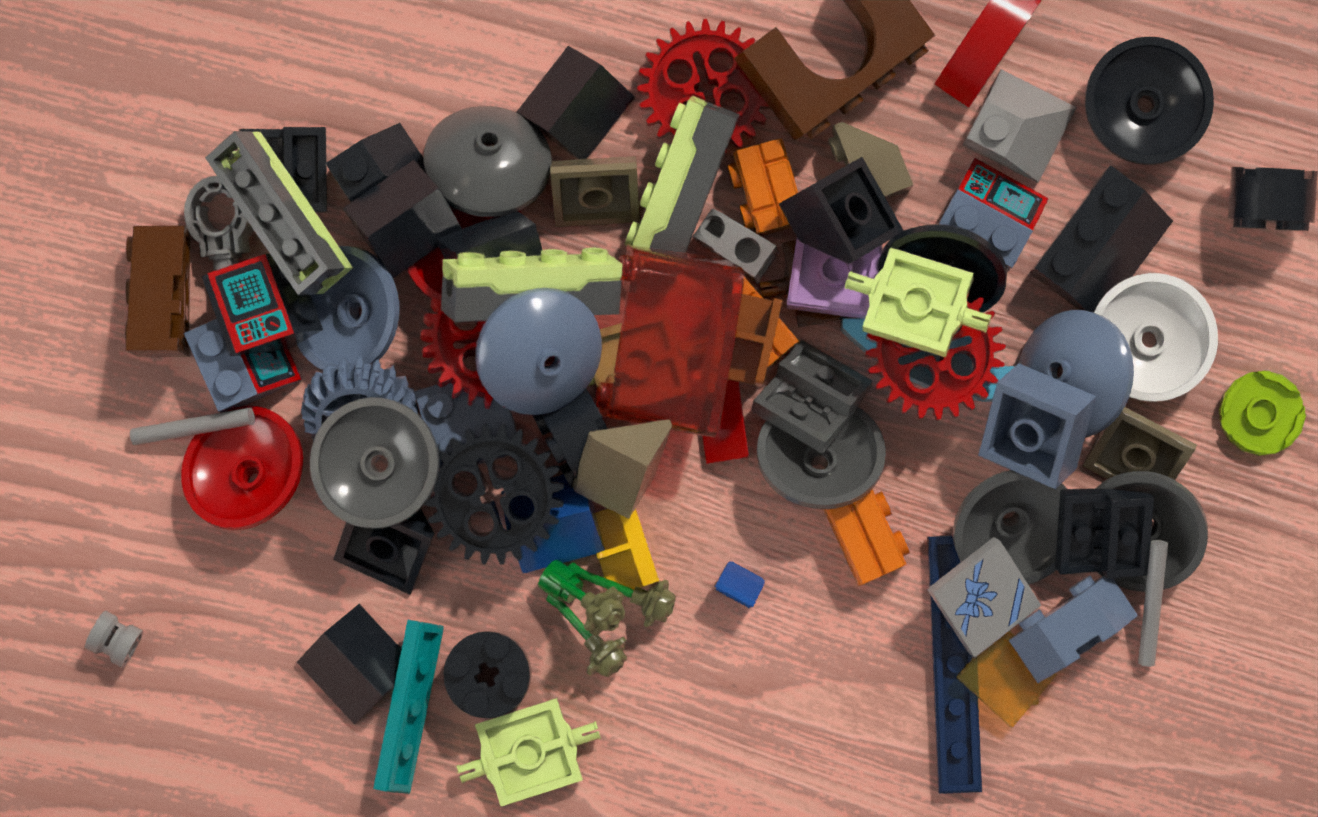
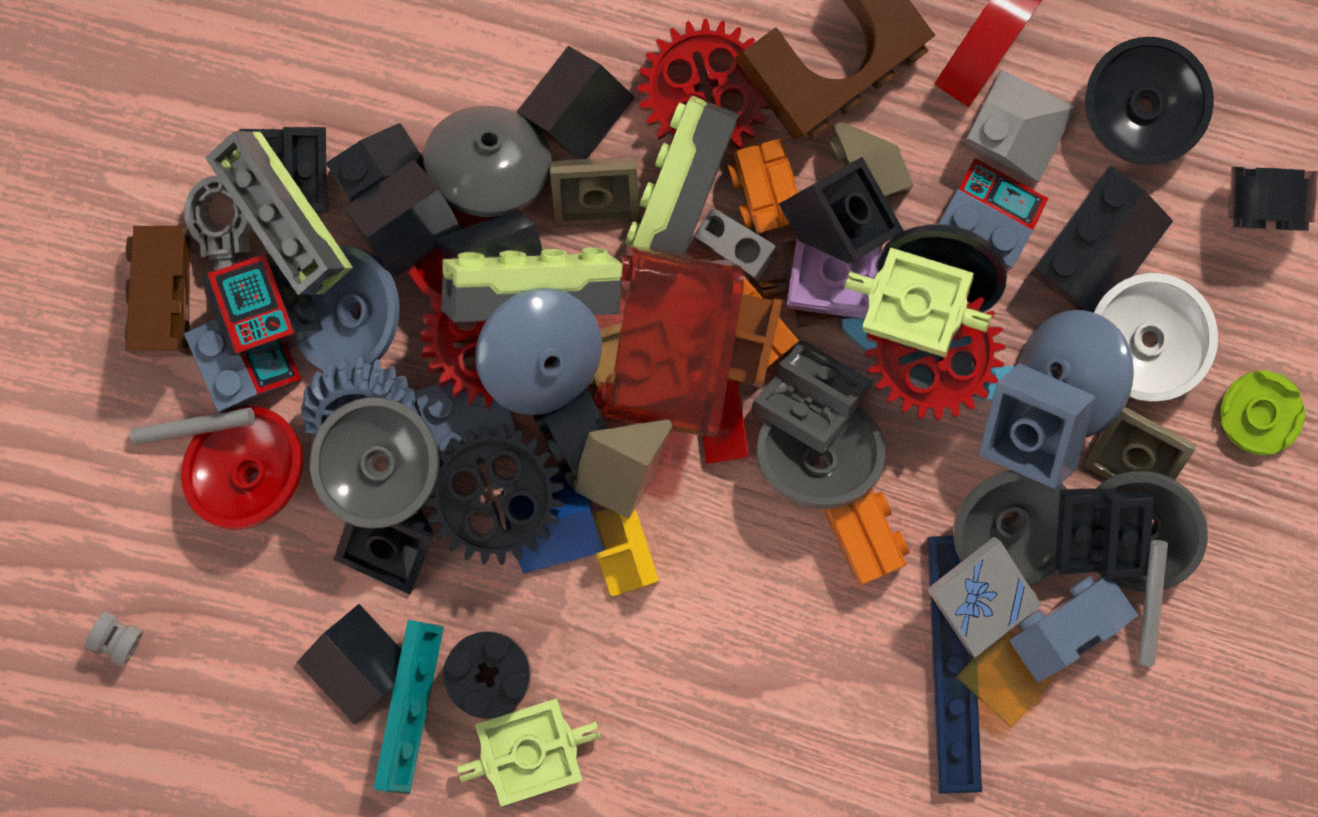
(602, 610): olive plant -> none
(740, 584): blue slope -> none

